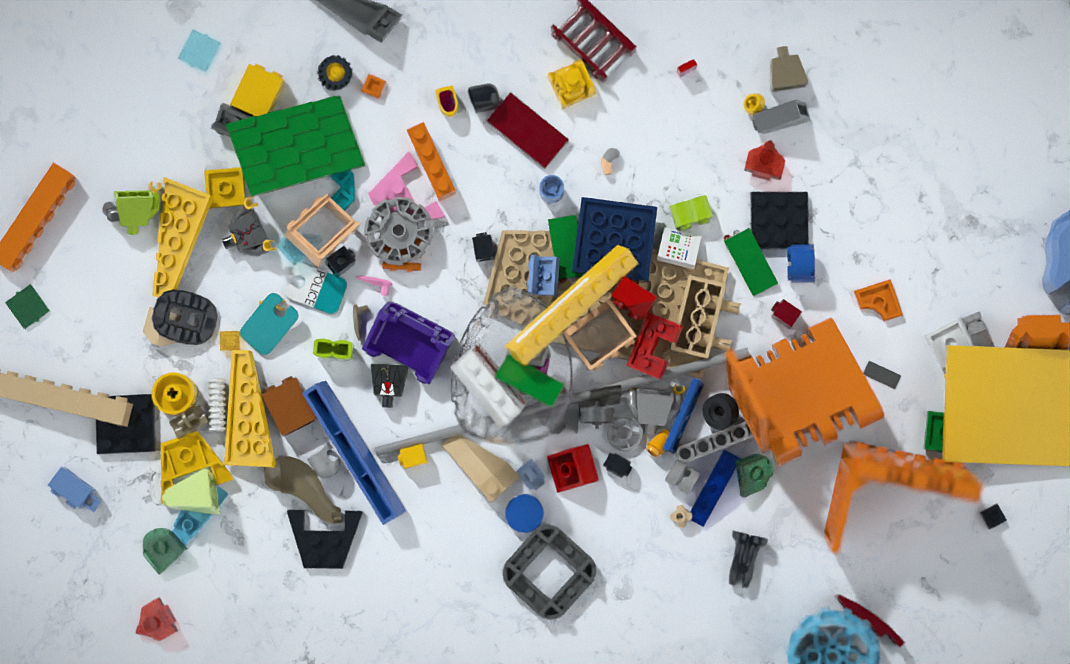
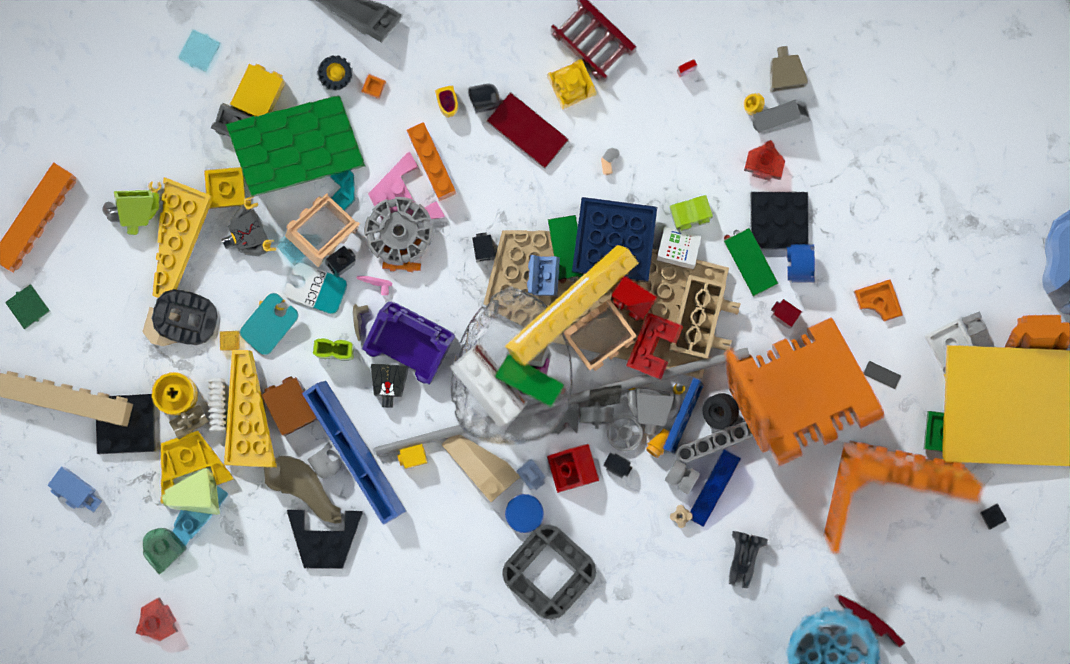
(551, 189): medium blue wheel -> none
(753, 473): clear green tile -> none

